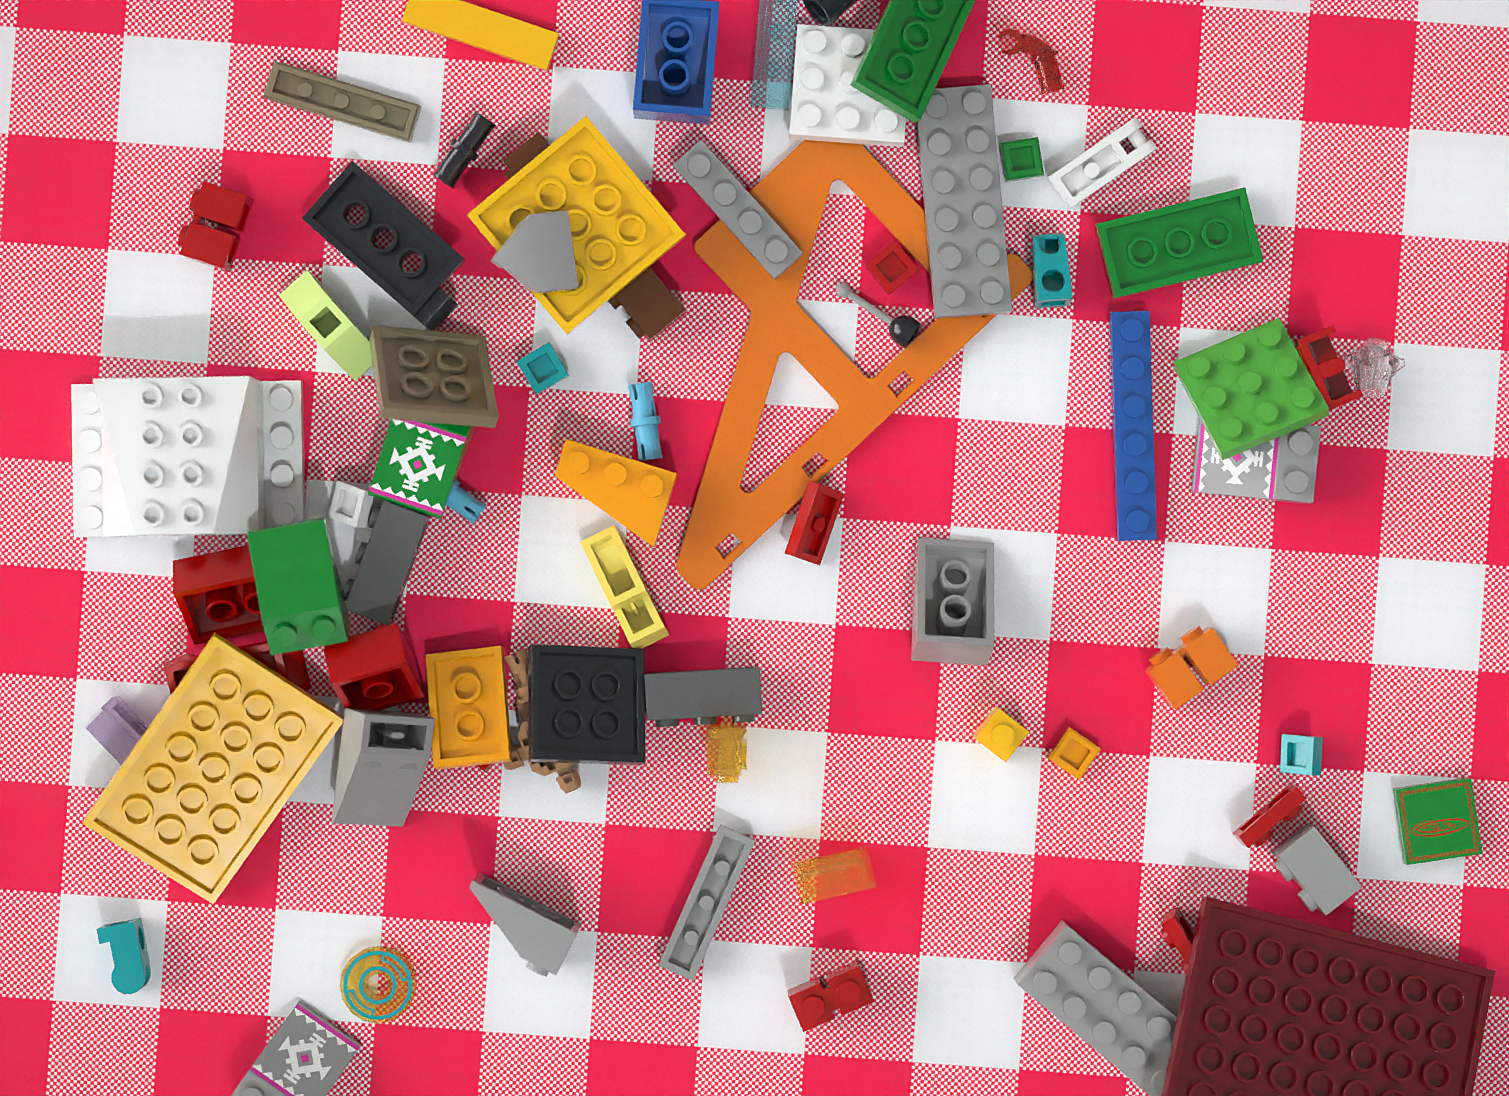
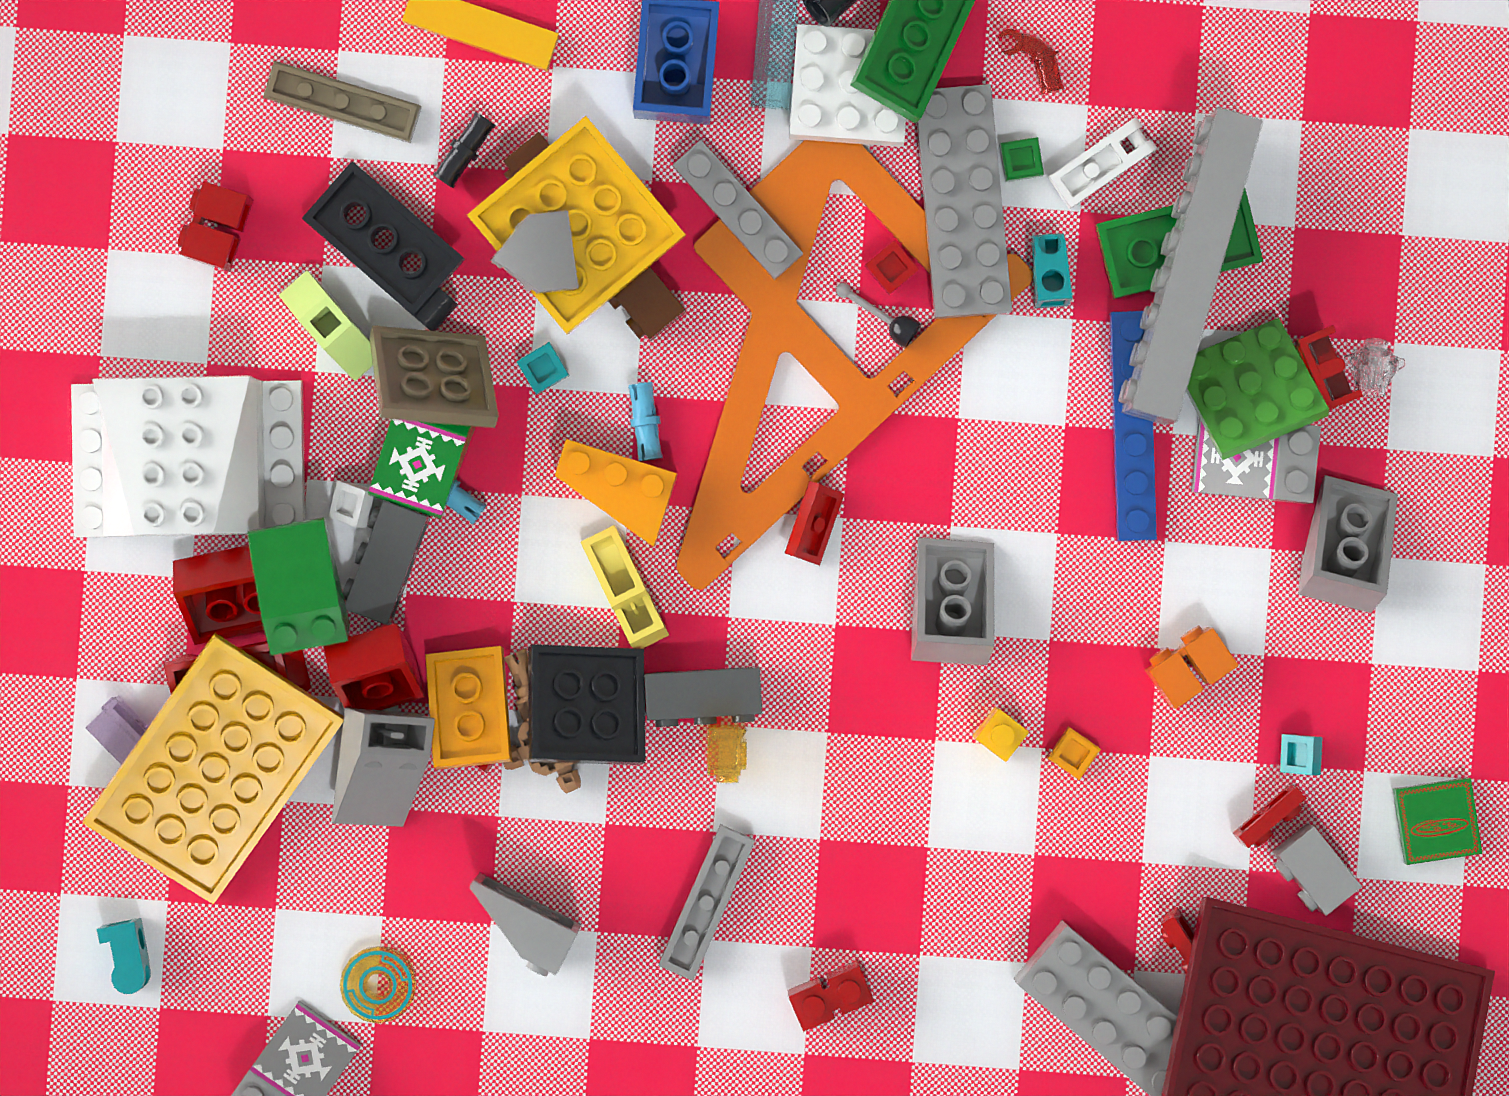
(833, 875): window -> none
(1191, 265): none -> light grey brick
(1349, 545): none -> light grey slope

